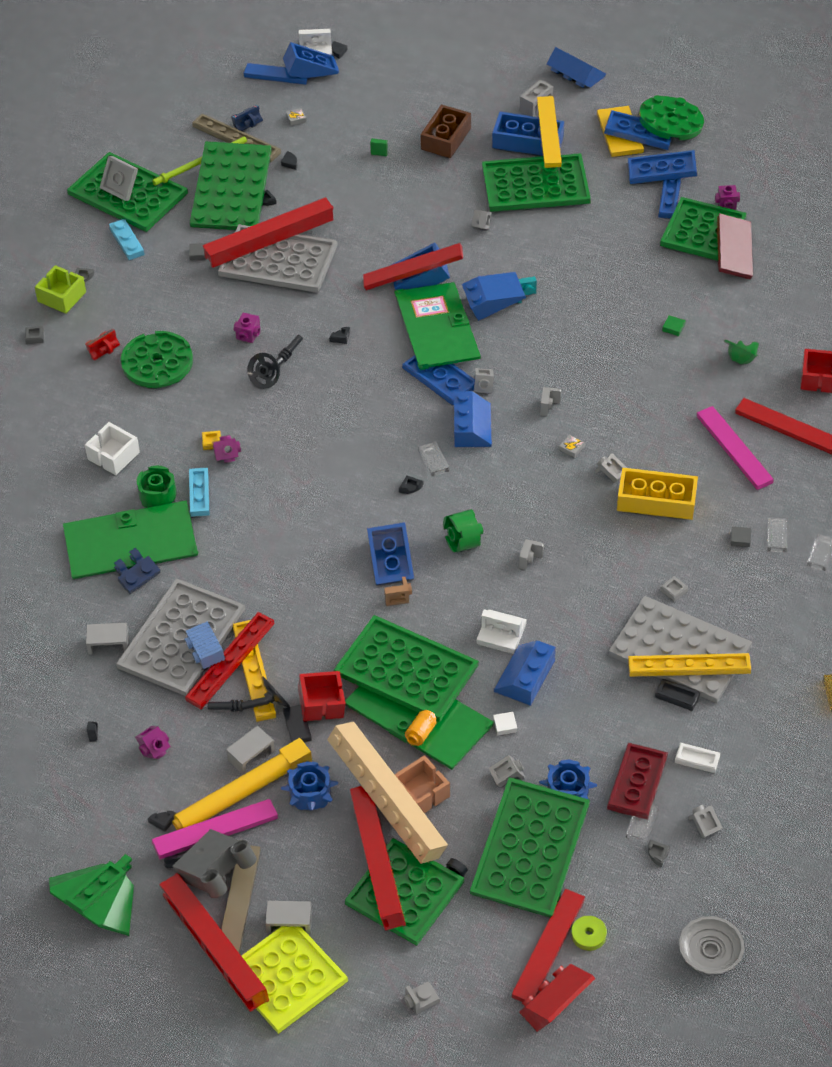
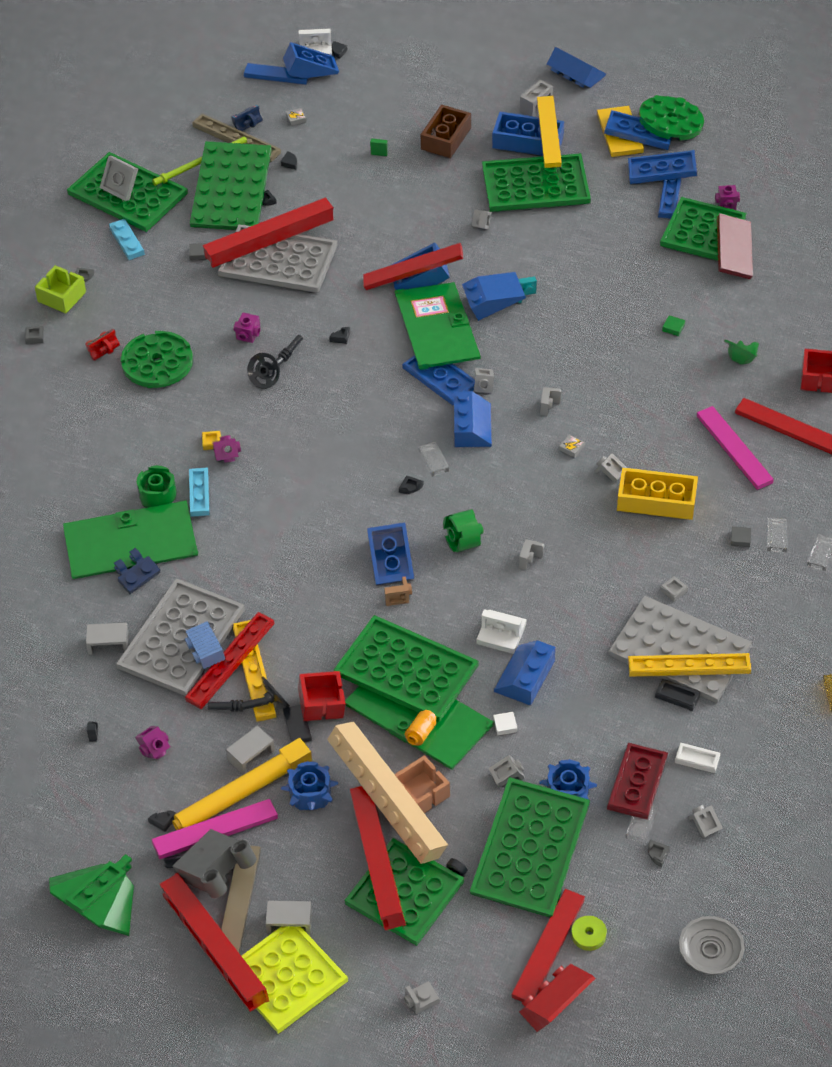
(116, 451): white piece -> none

